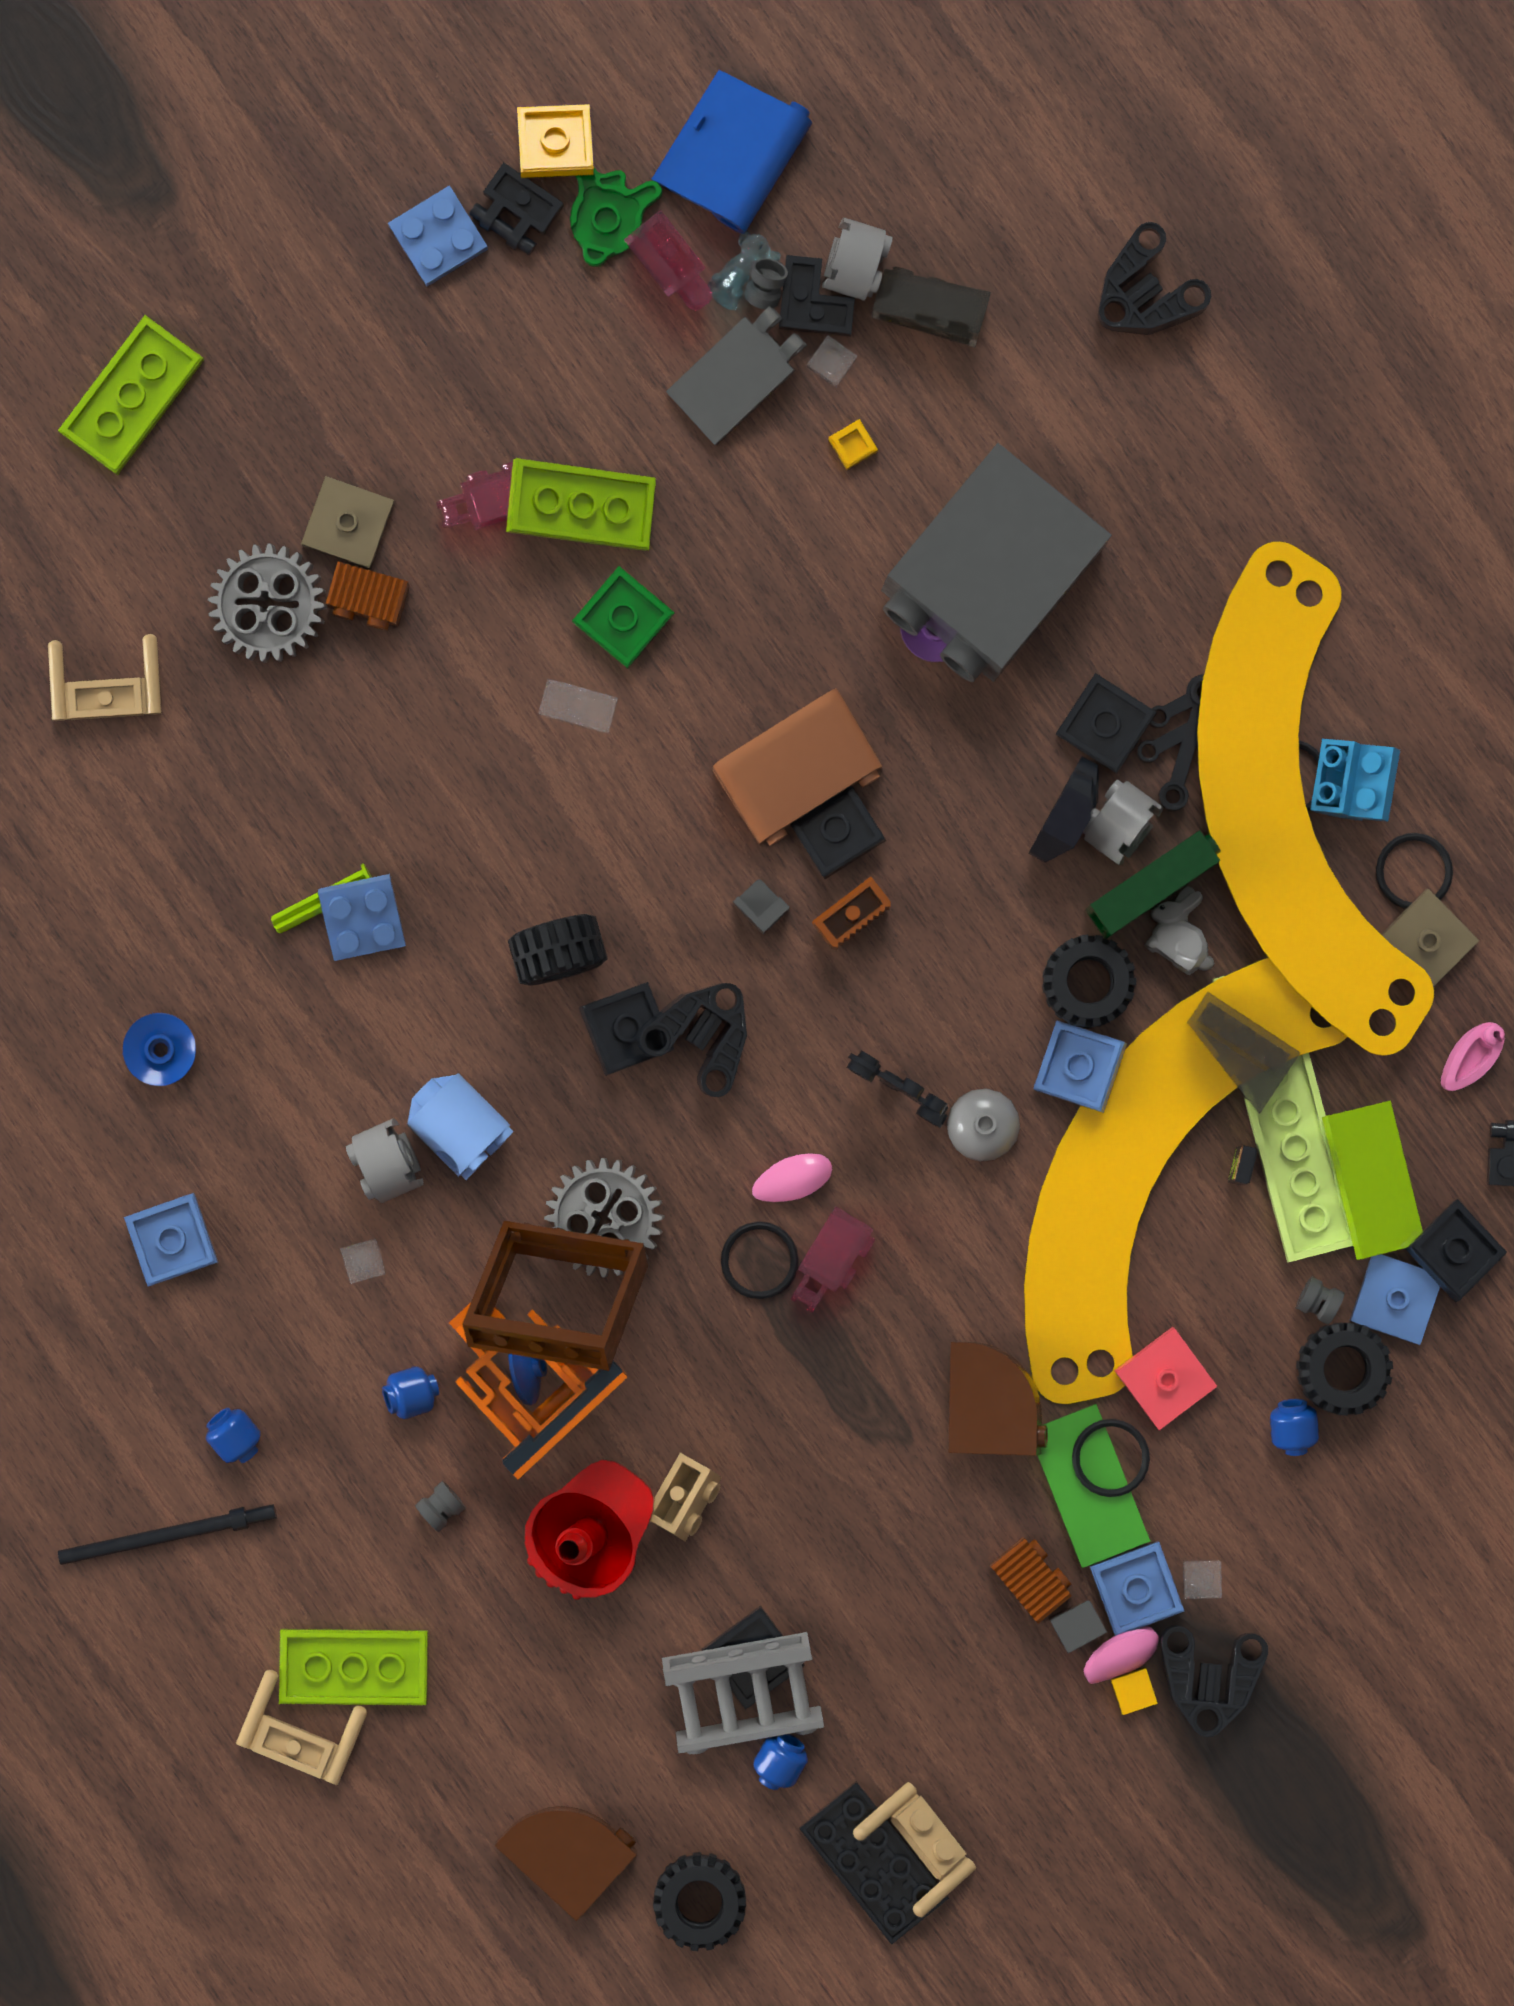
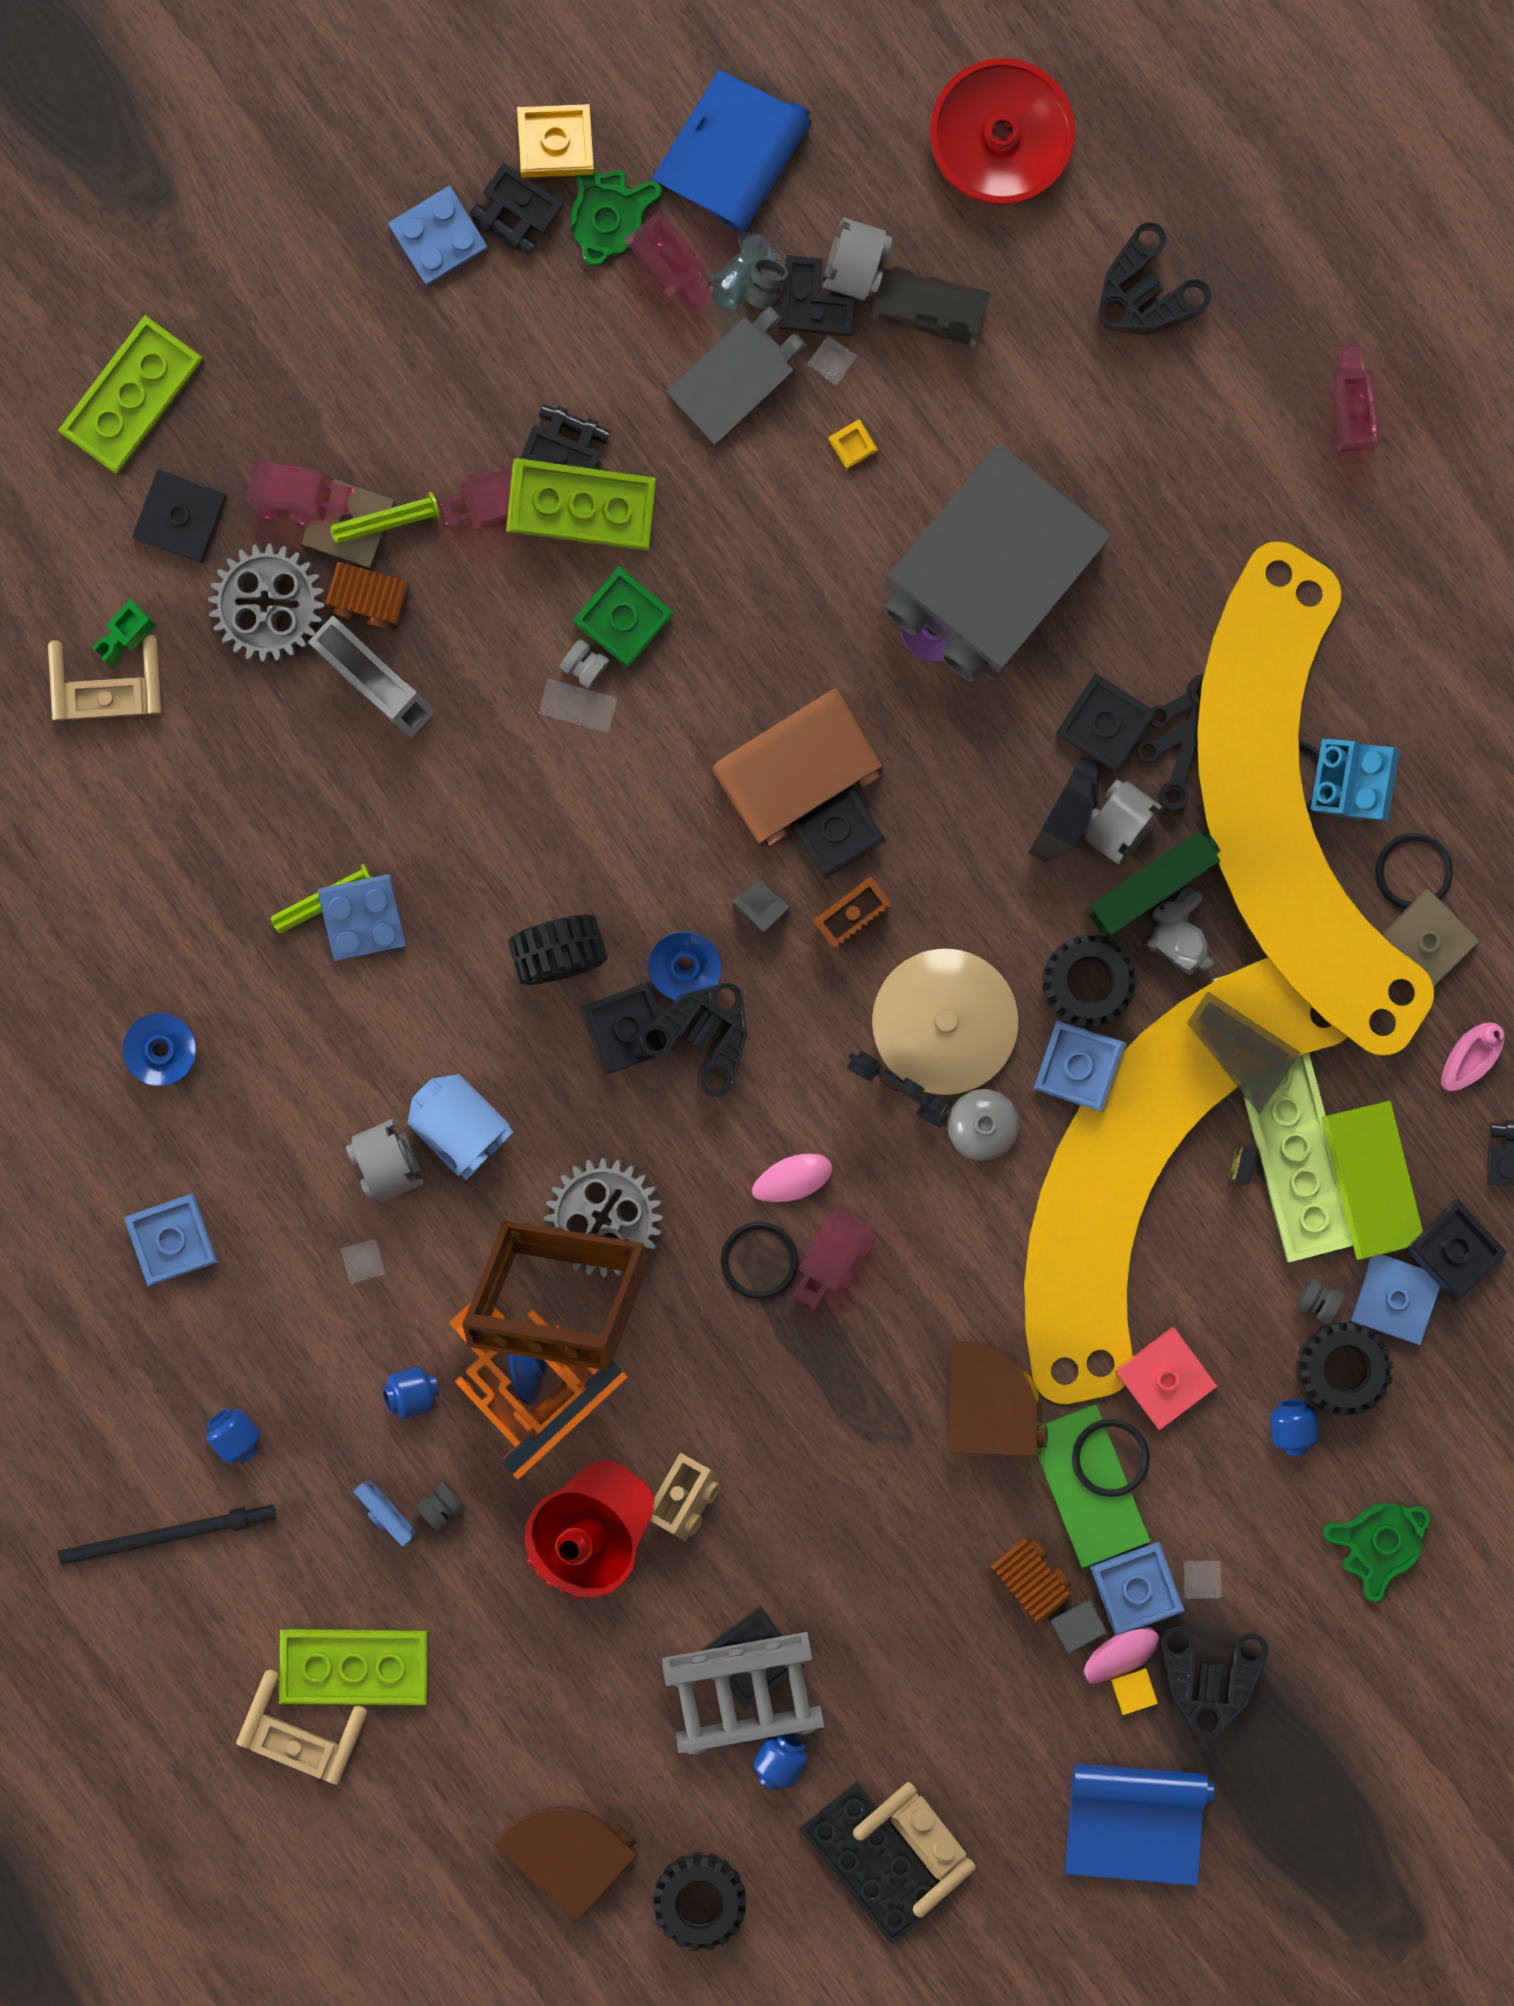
(127, 630): none -> green plate
(179, 516): none -> black plate
(295, 492): none -> clear pink brick
(371, 676): none -> light grey arch
(384, 1513): none -> medium blue plate
(385, 519): none -> lime axle
(552, 448): none -> black plate
(584, 664): none -> light grey wheel
(675, 979): none -> blue dish
(945, 1021): none -> tan dish
(1002, 131): none -> red dish
(1136, 1823): none -> blue door
(1354, 402): none -> clear pink brick
(1381, 1543): none -> green tile

